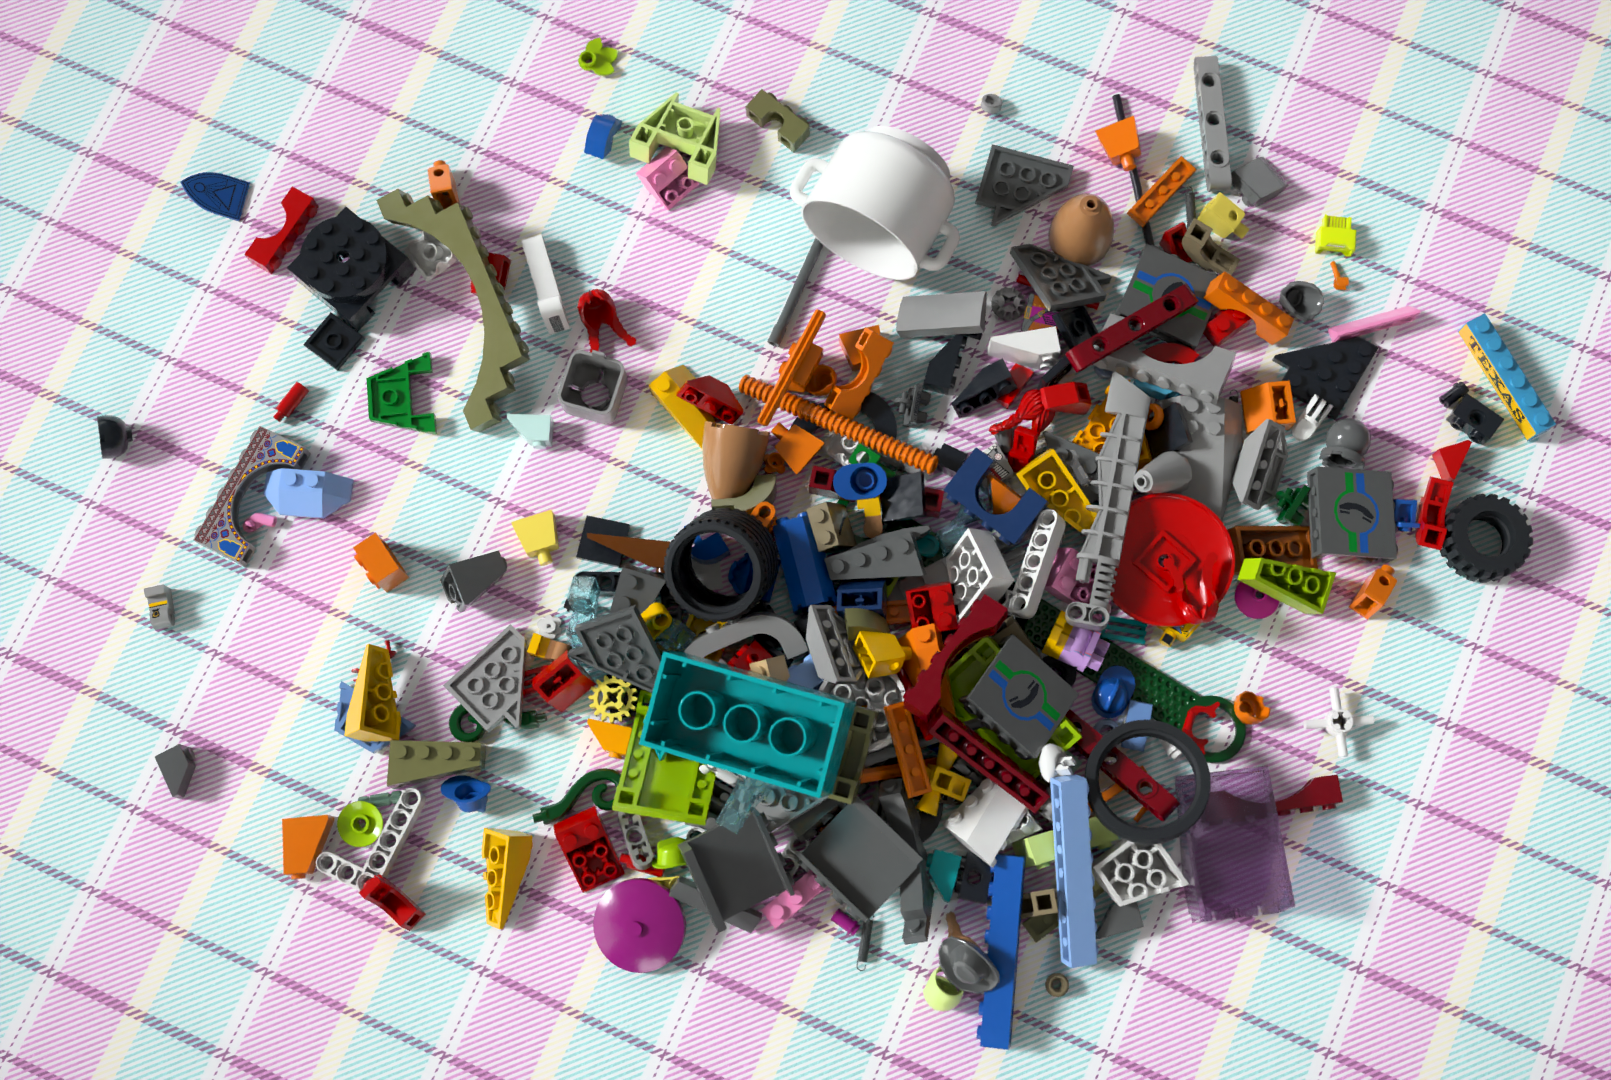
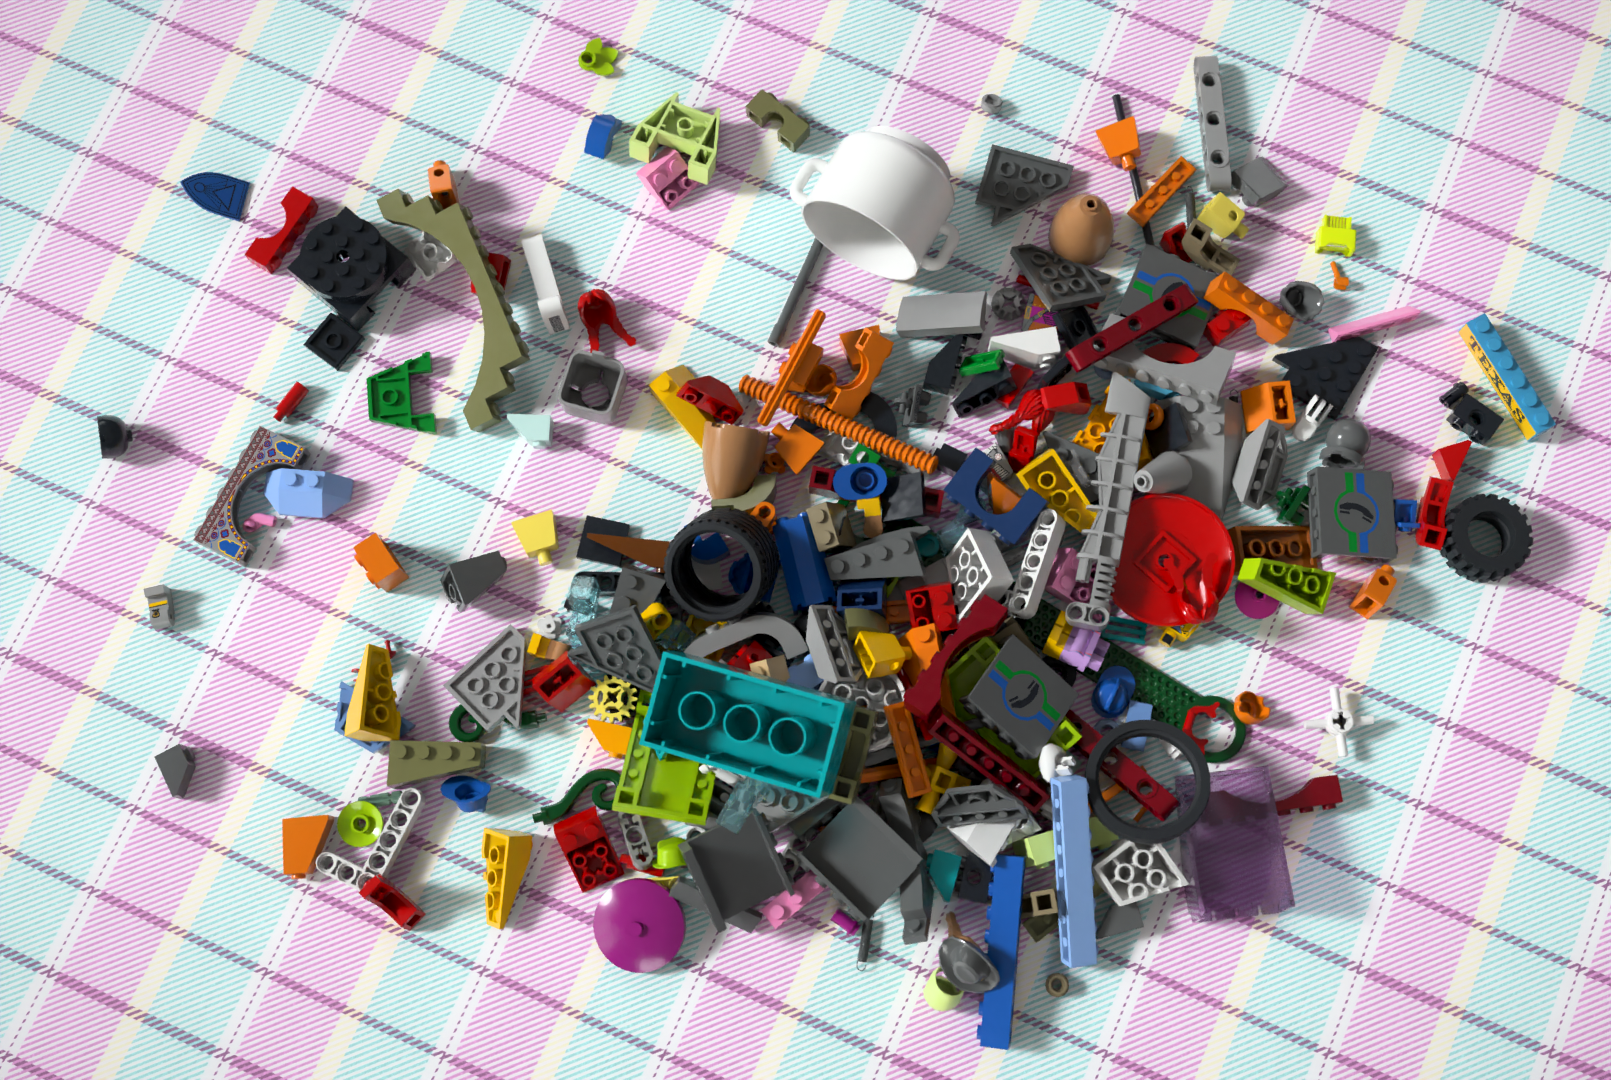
(978, 805): none -> dark grey wedge
(981, 362): none -> green tile

